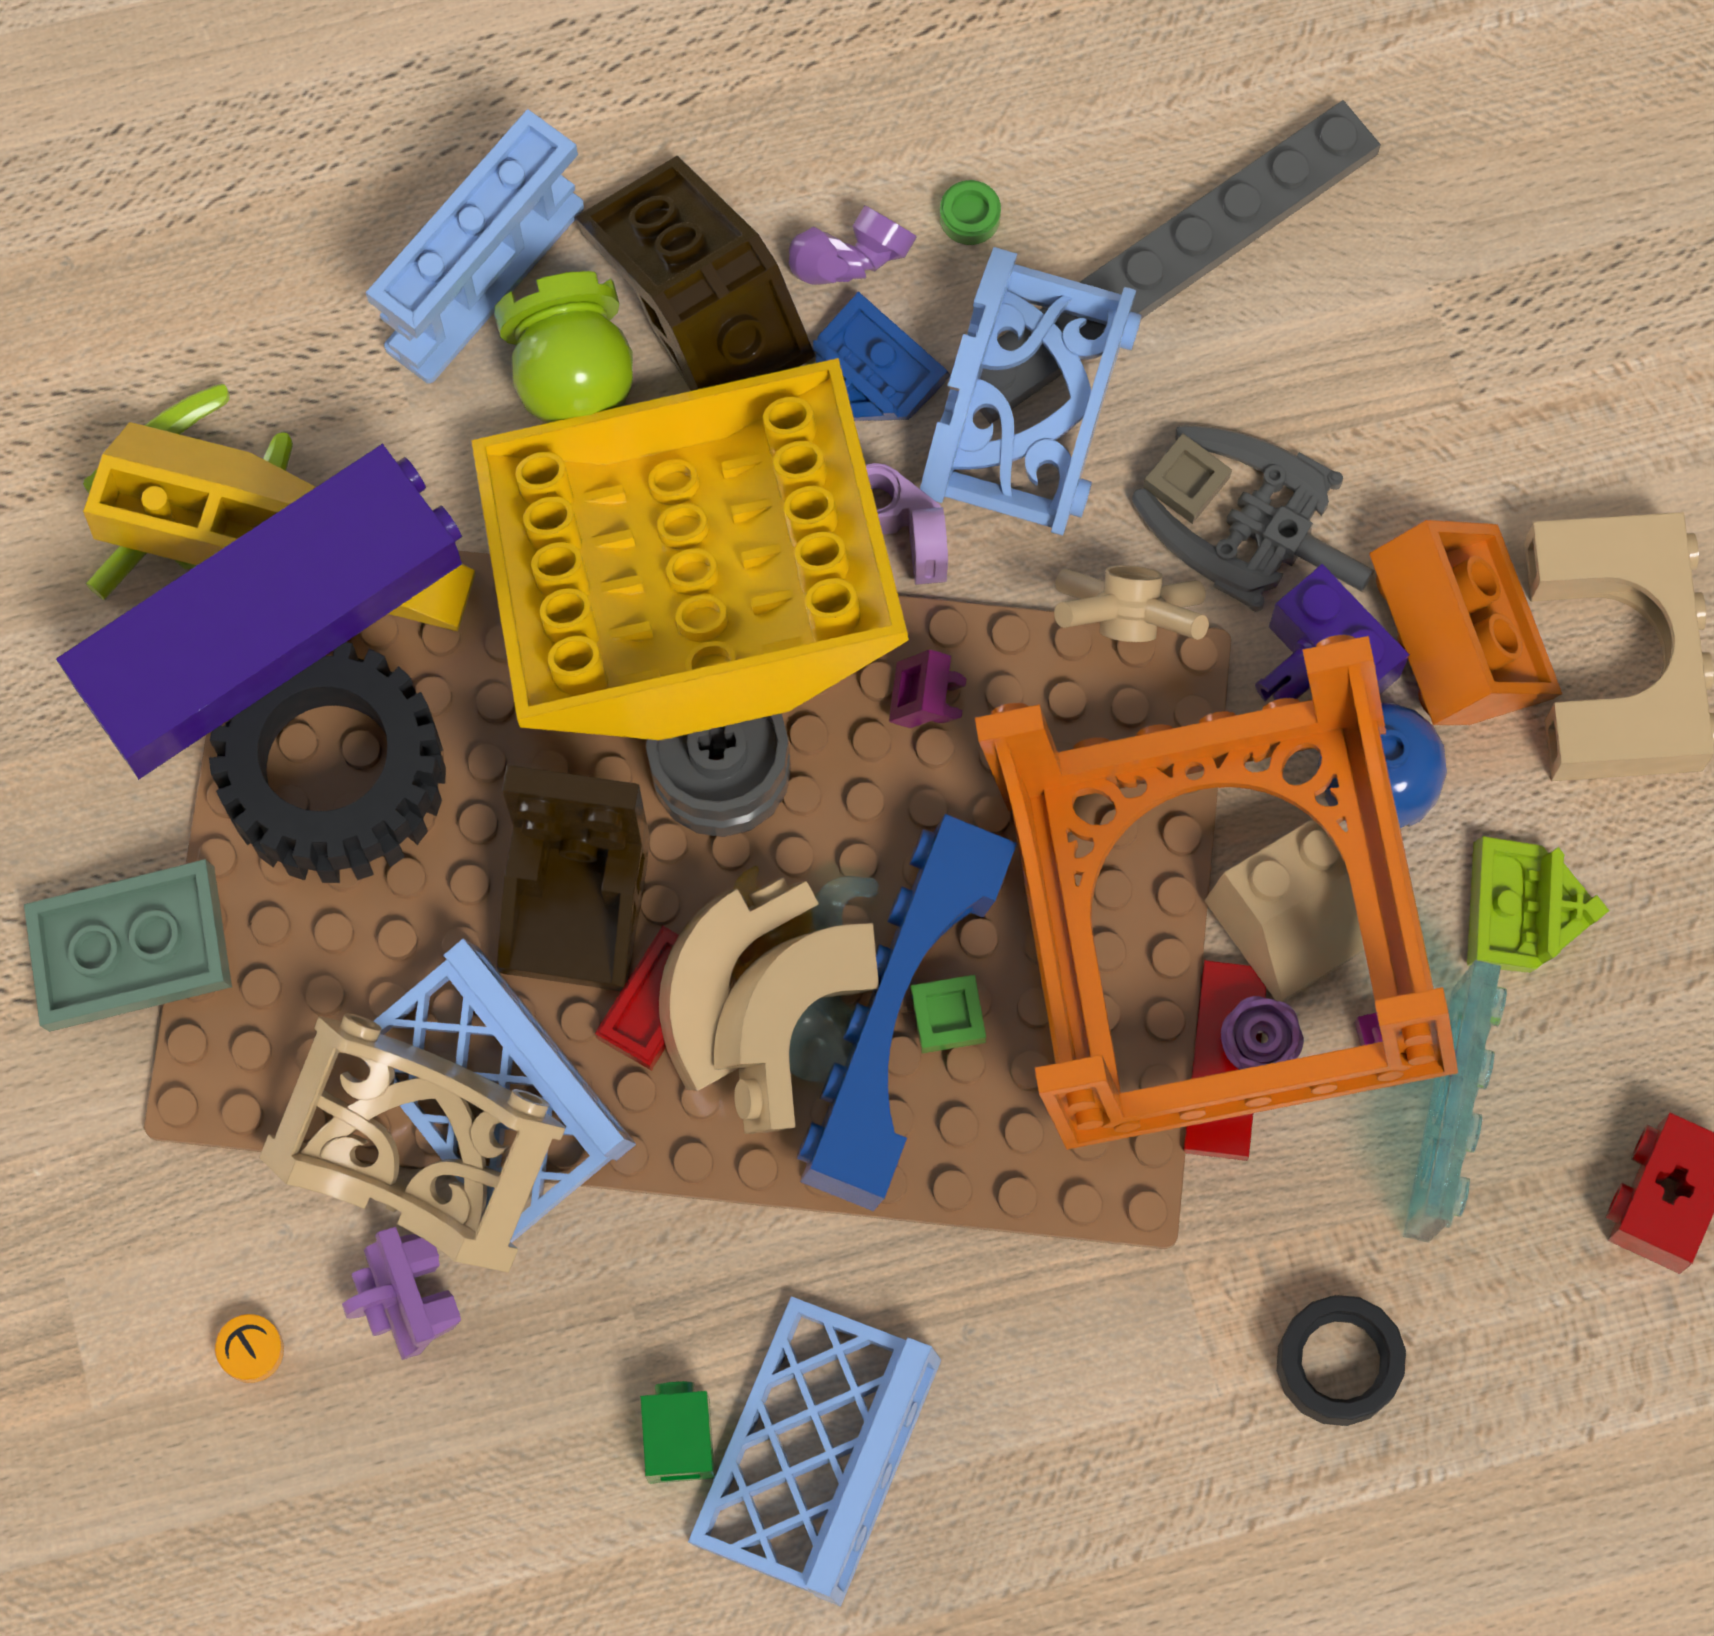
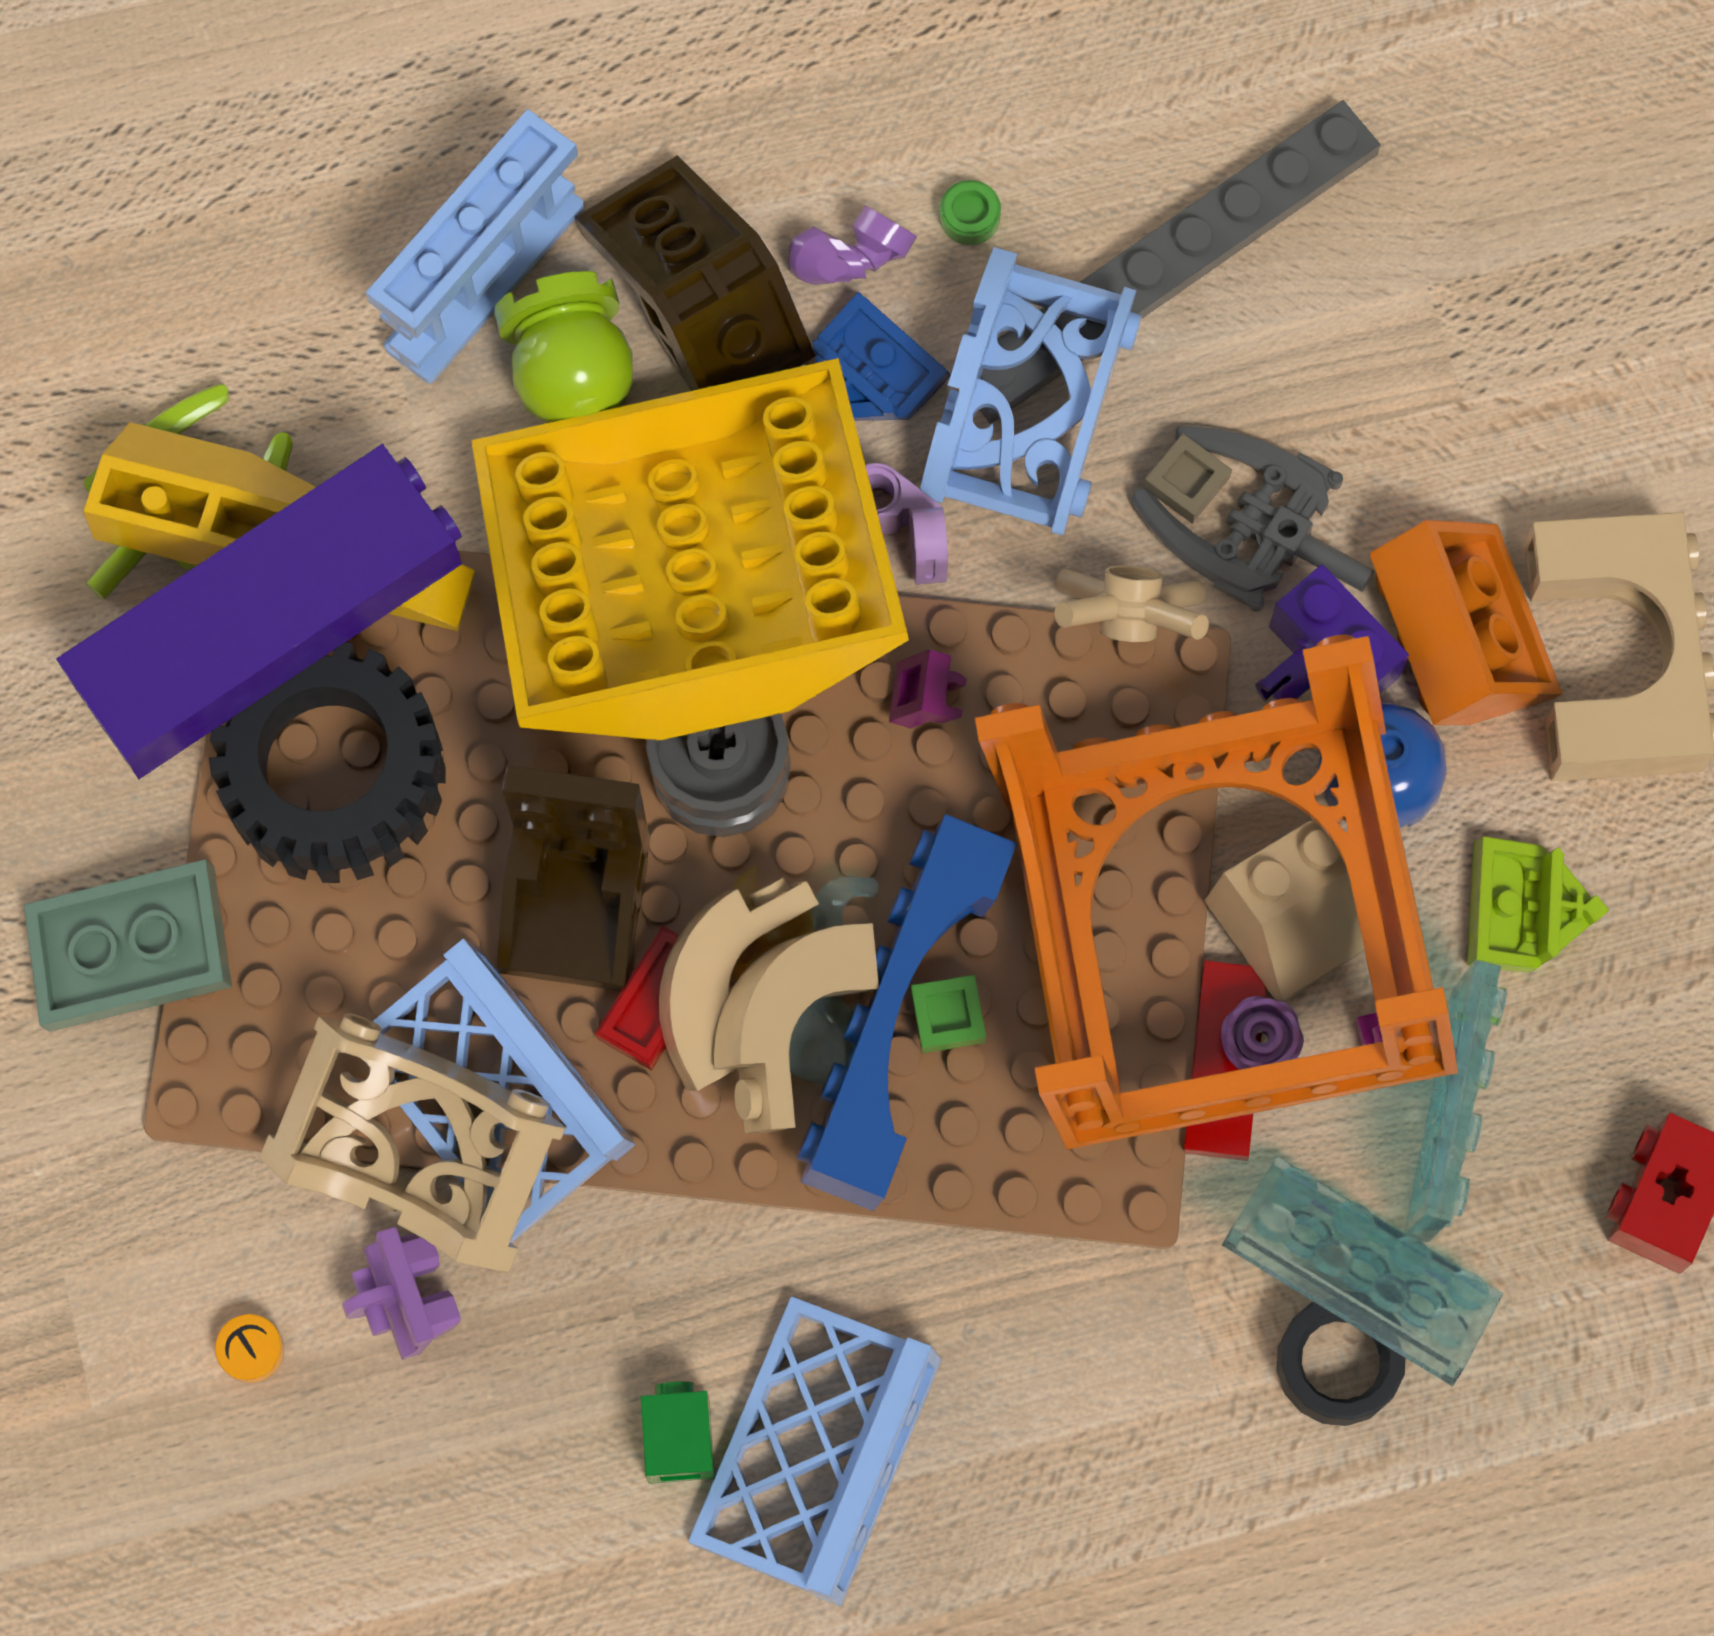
(1364, 1270): none -> clear light blue plate

